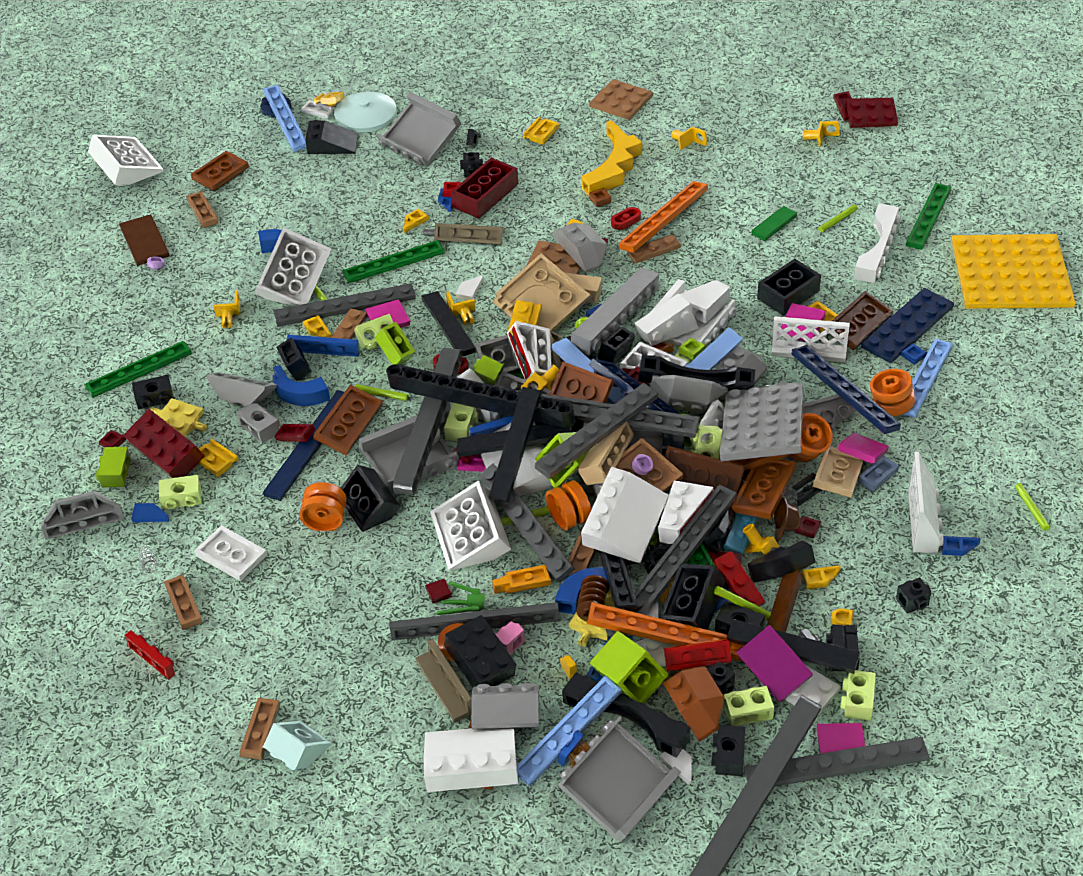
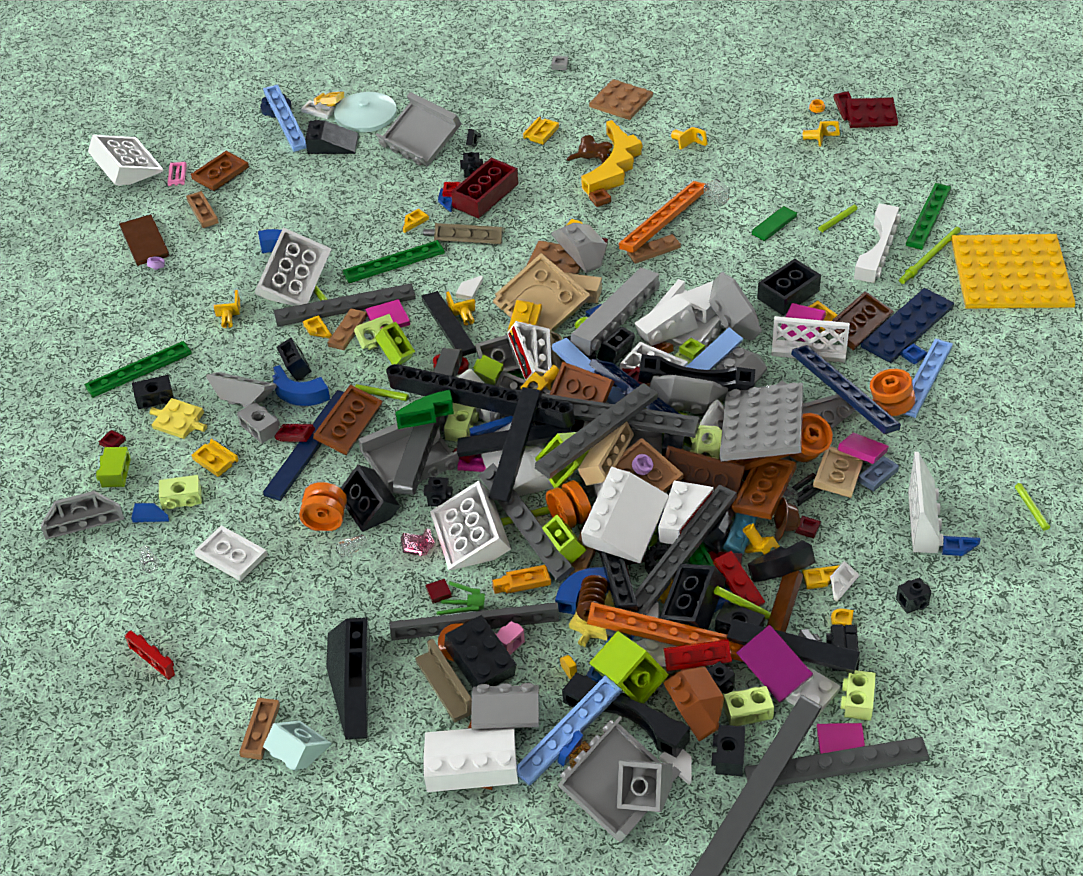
(163, 445): dark red brick -> none
(176, 181): none -> bright pink tile
(183, 602): medium nougat plate -> none
(327, 345): blue tile -> none
(349, 674): none -> black wedge
(350, 545): none -> clear cone
(417, 544): none -> clear pink bracket
(425, 410): none -> green slope
(437, 491): none -> black brick
(559, 63): none -> light grey plate
(564, 539): none -> lime brick
(590, 149): none -> reddish brown animal
(625, 218): red plate -> none
(644, 785): none -> light grey slope
(716, 192): none -> clear brick
(734, 307): none -> light grey wedge
(817, 106): none -> light orange plate
(842, 579): none -> white tile
(912, 271): none -> lime bar

